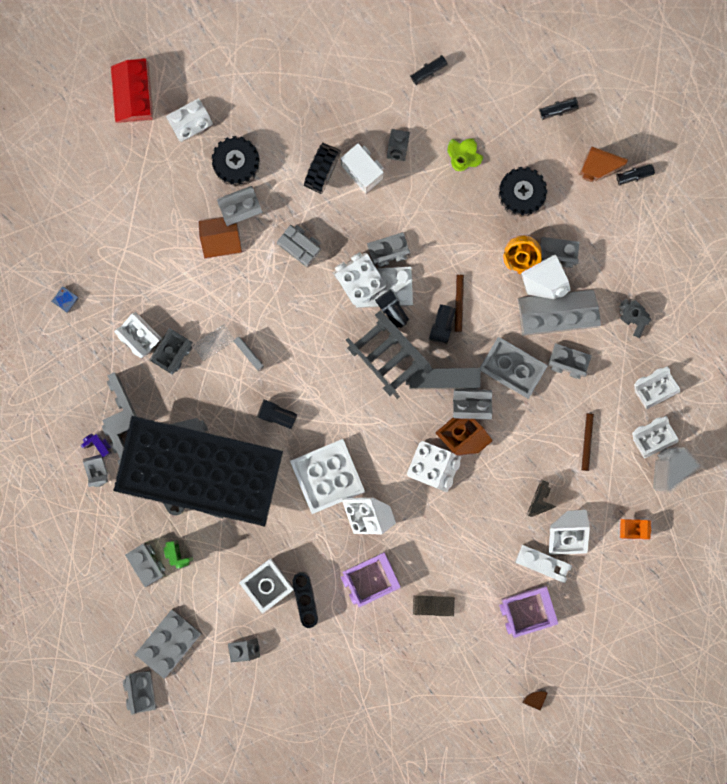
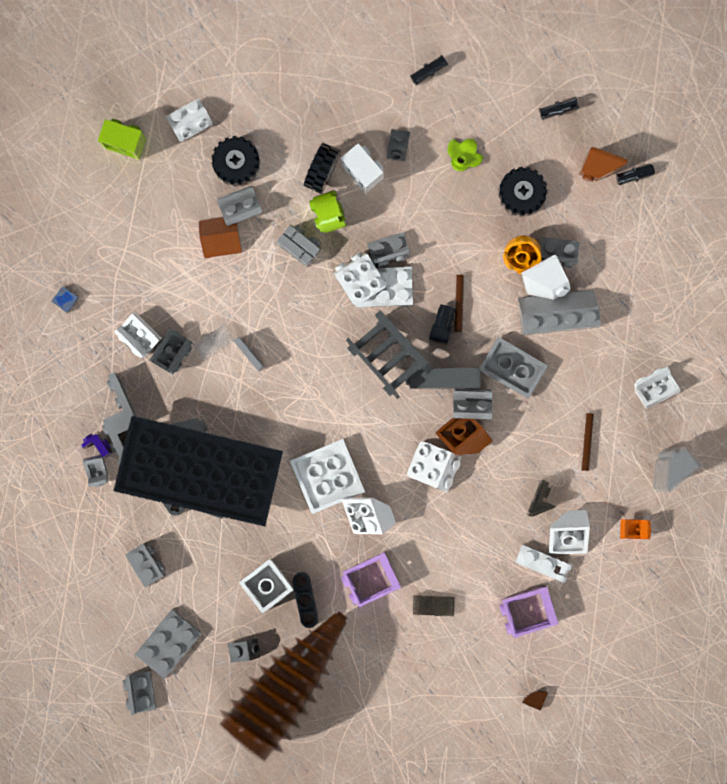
(122, 138): none -> lime brick
(132, 91): red slope -> none
(172, 552): bright green bracket -> none
(273, 413): black piece -> none
(282, 691): none -> reddish brown cone
(328, 211): none -> lime brick
(390, 305): black piece -> none
(570, 361): light grey bracket -> none
(633, 313): dark grey piece -> none
(654, 437): white bracket -> none

